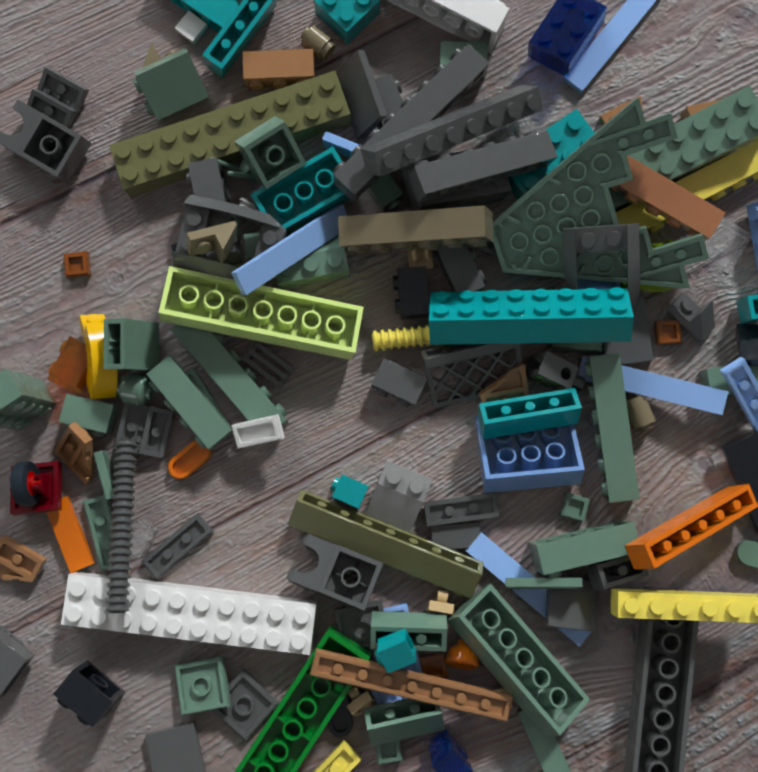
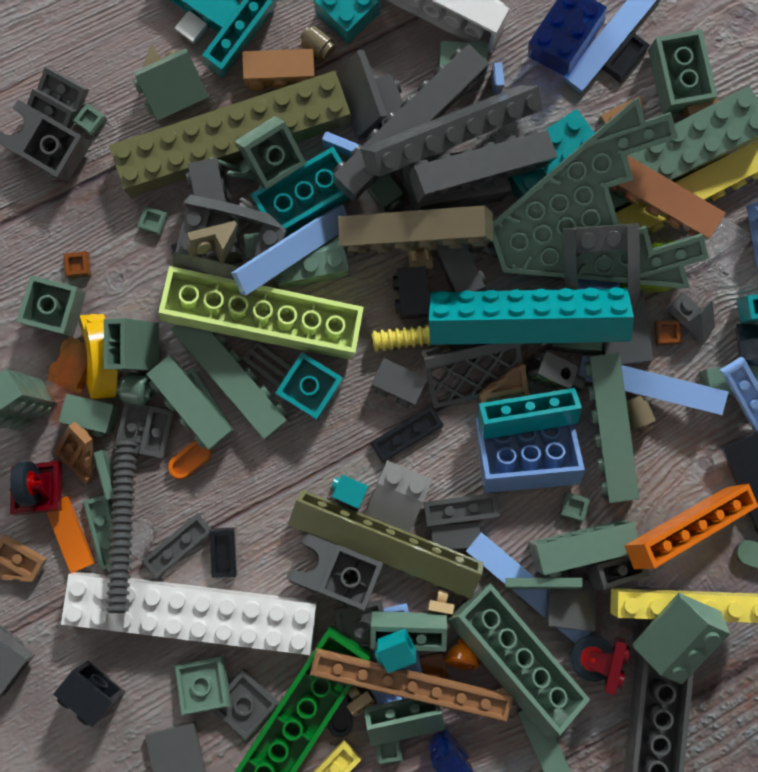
(51, 306): none -> sand green brick
(89, 120): none -> sand green tile
(152, 221): none -> sand green tile
(223, 552): none -> black tile
(258, 431): white tile -> none
(310, 386): none -> teal brick
(406, 433): none -> black tile
(497, 78): none -> light blue tile
(597, 660): none -> plate
(625, 56): none -> black tile
(682, 71): none -> sand green brick
(682, 637): none -> sand green slope

